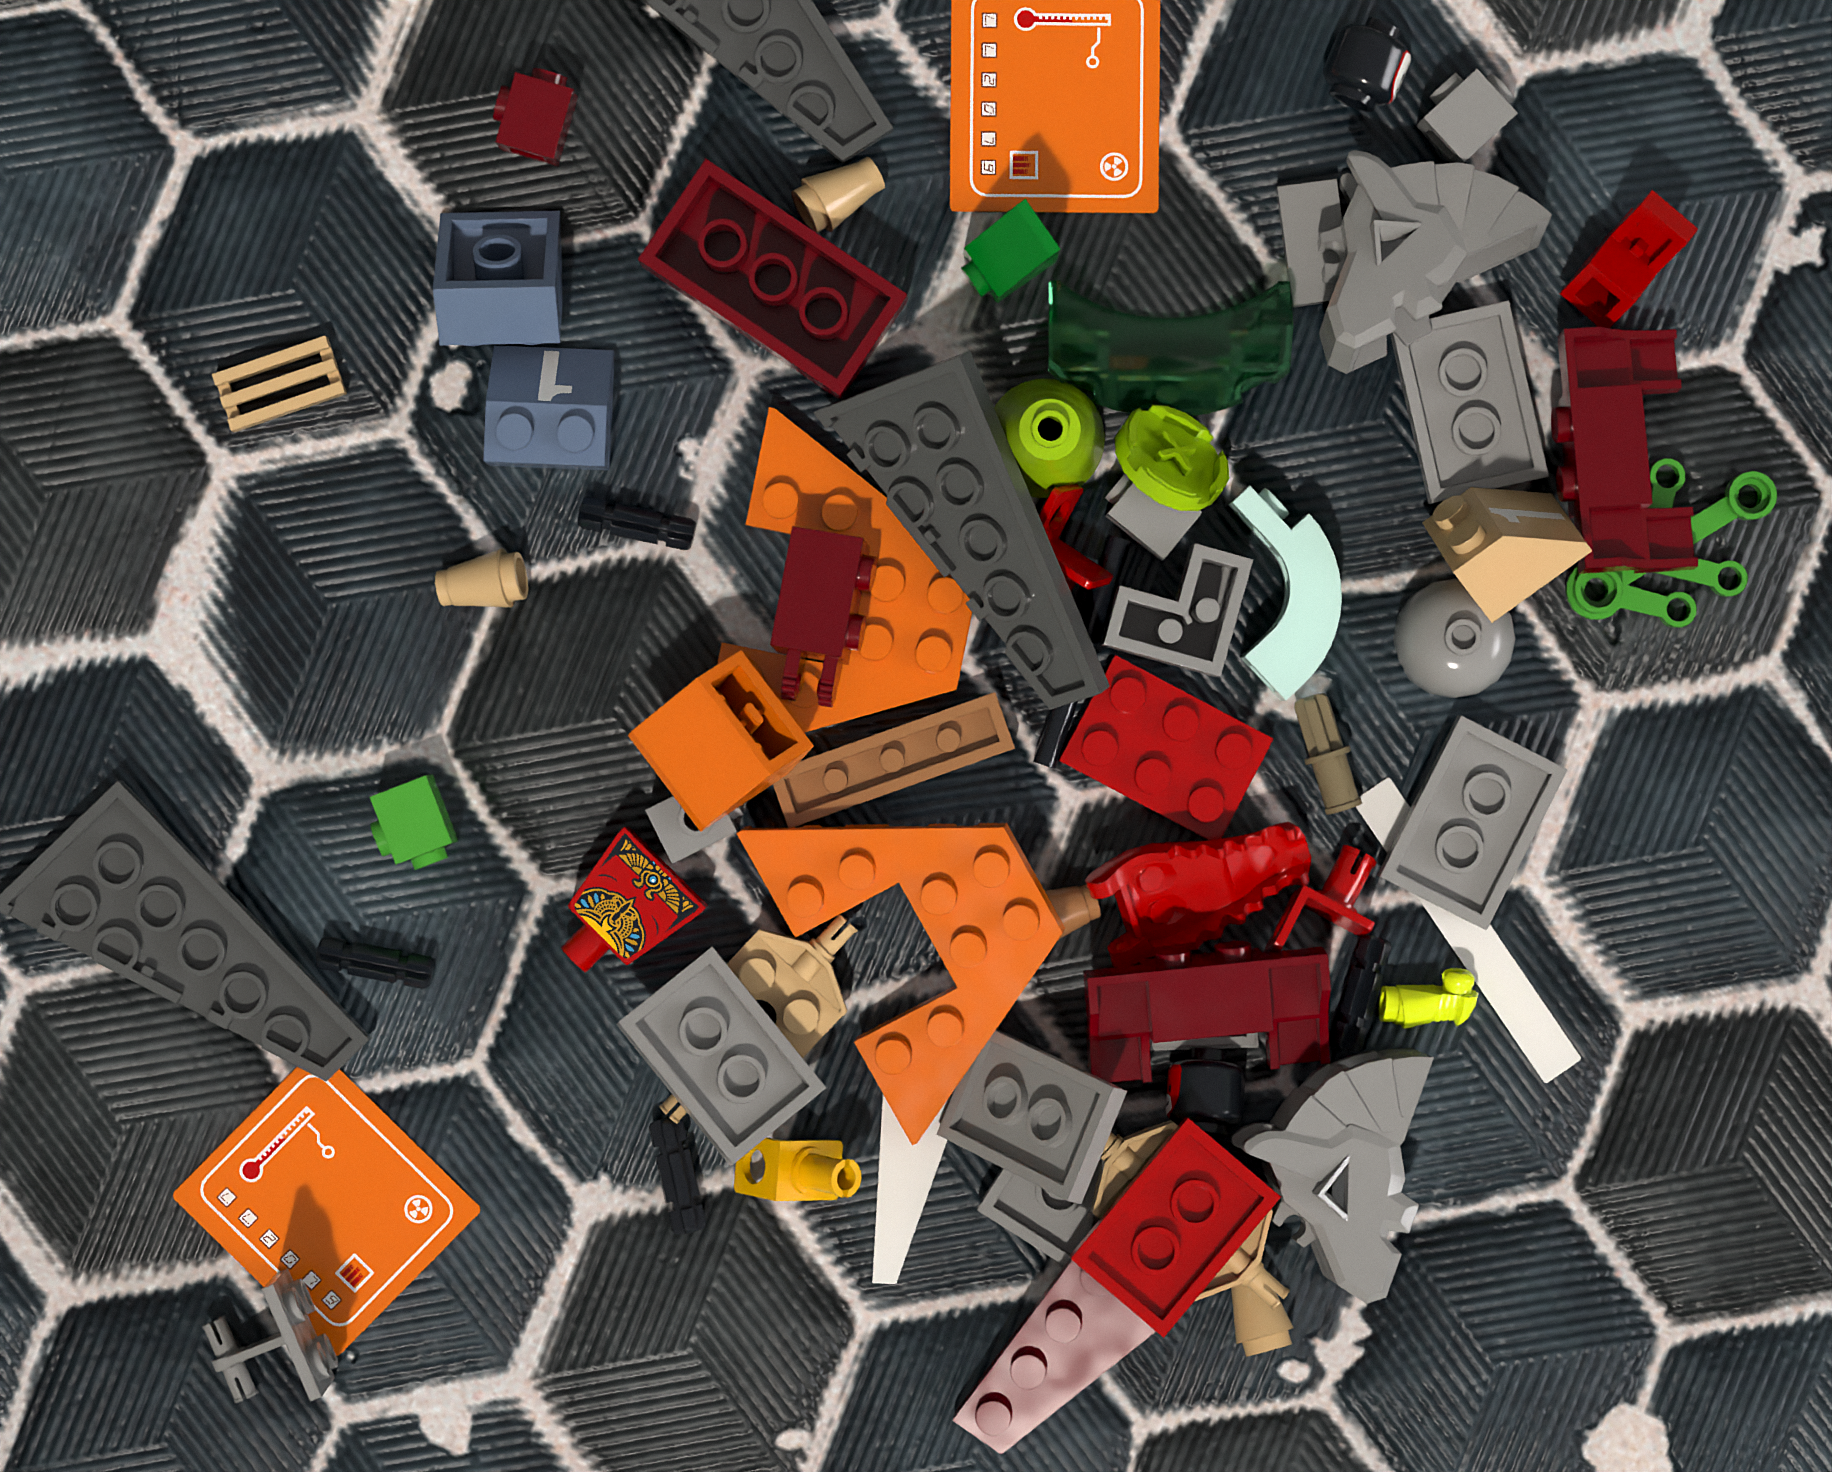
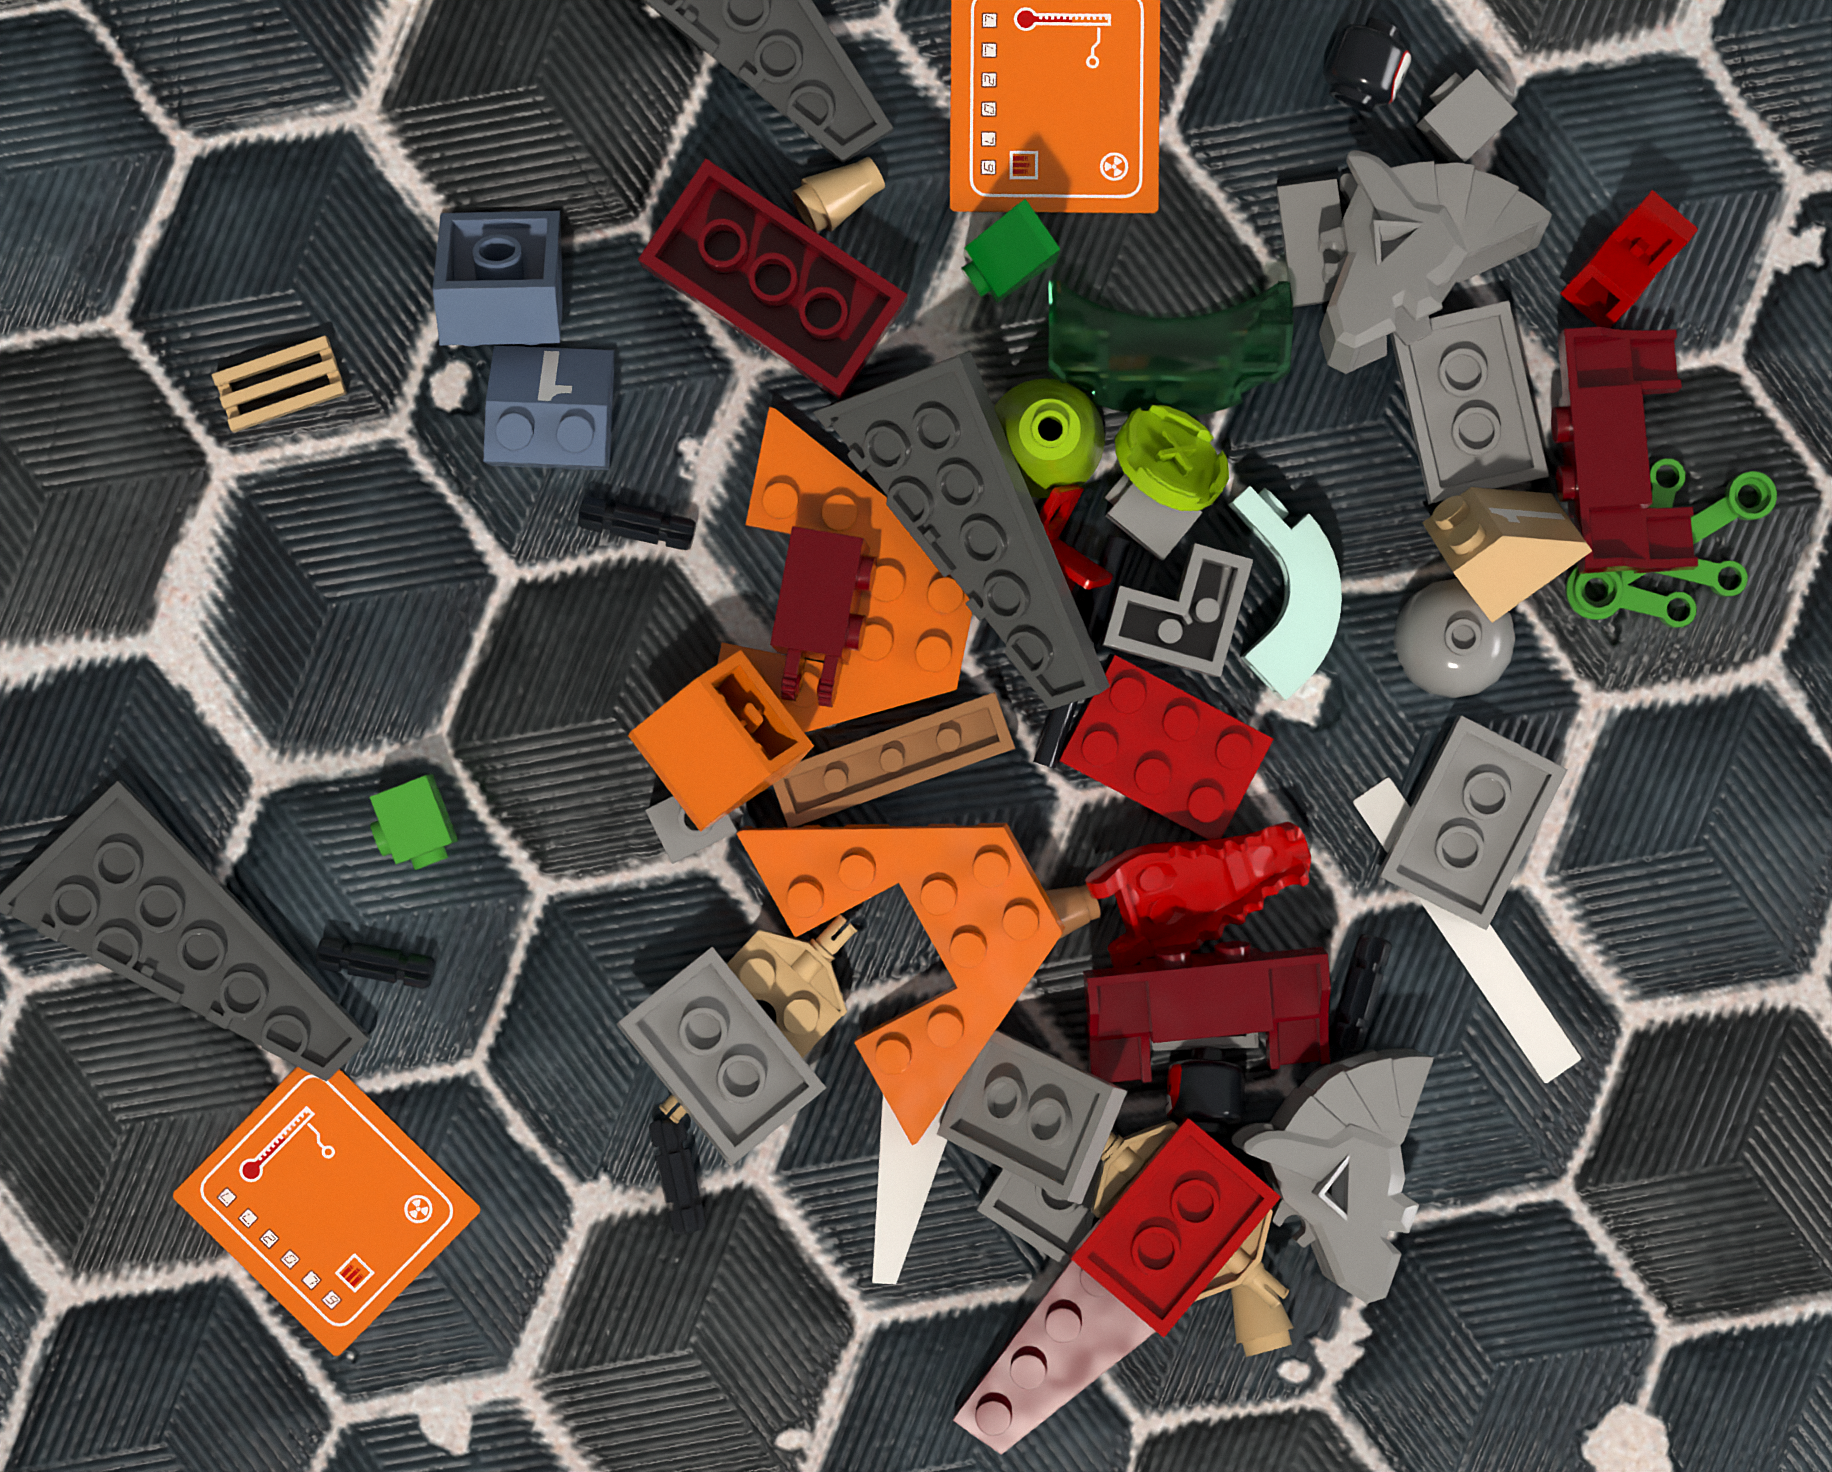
(310, 1353): light grey plate -> none
(484, 581): tan cone -> none
(535, 115): dark red brick -> none
(628, 903): torso -> none
(799, 1171): yellow bracket -> none
(1327, 753): dark tan axle -> none
(1334, 900): red bracket -> none
(1428, 1003): neon yellow arm -> none

